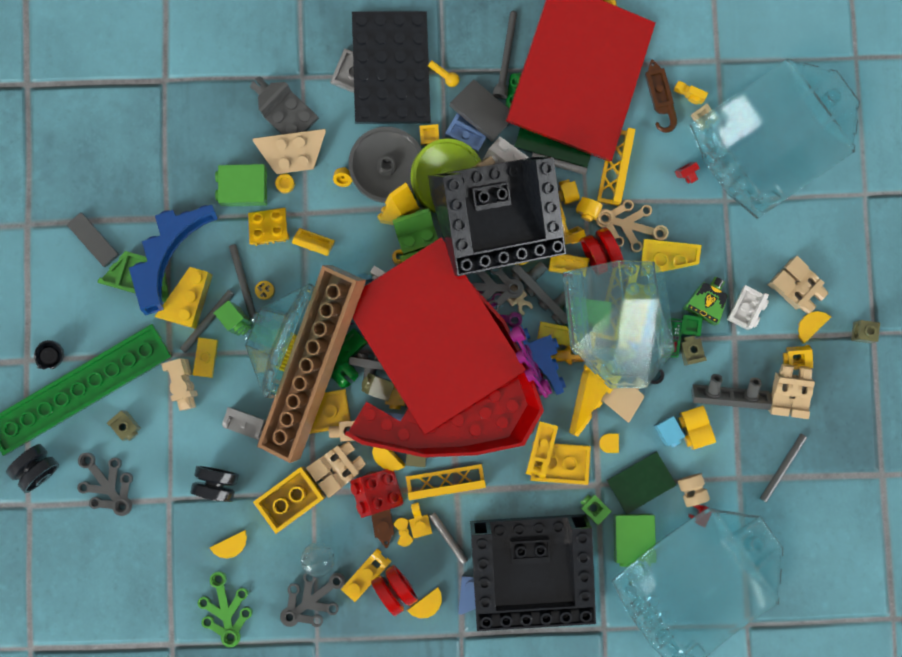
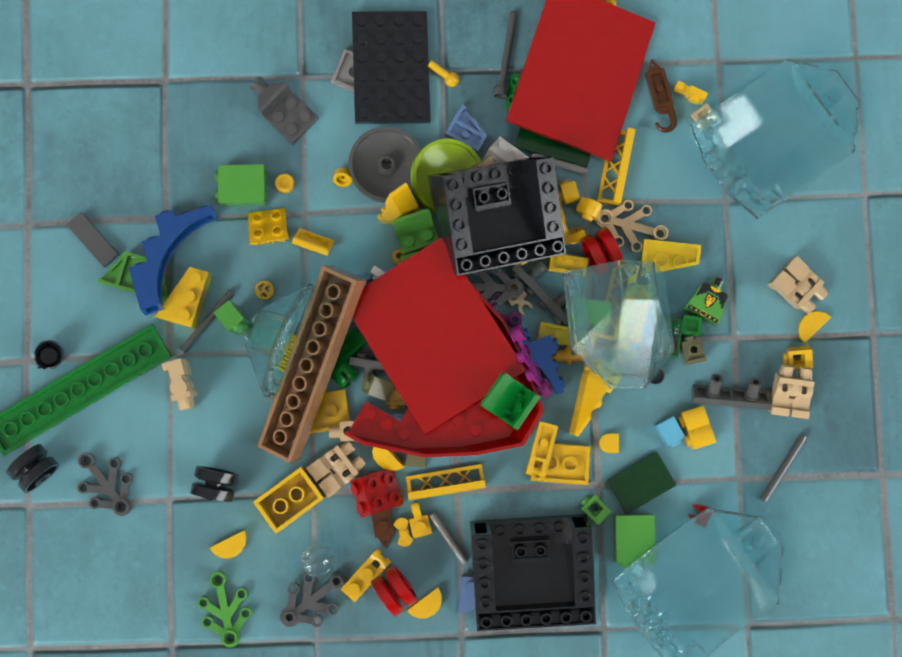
(131, 425): olive brick -> none
(205, 357): yellow plate -> none
(242, 280): dark grey bar -> none
(243, 423): light grey hinge -> none
(291, 151): tan wing -> none
(428, 134): yellow plate -> none
(481, 110): dark grey tile -> none
(510, 400): none -> green bracket
(624, 401): tan torso -> none
(688, 172): red tile -> none
(693, 490): tan wheel -> none
(748, 307): white bracket -> none
(865, 331): olive brick -> none

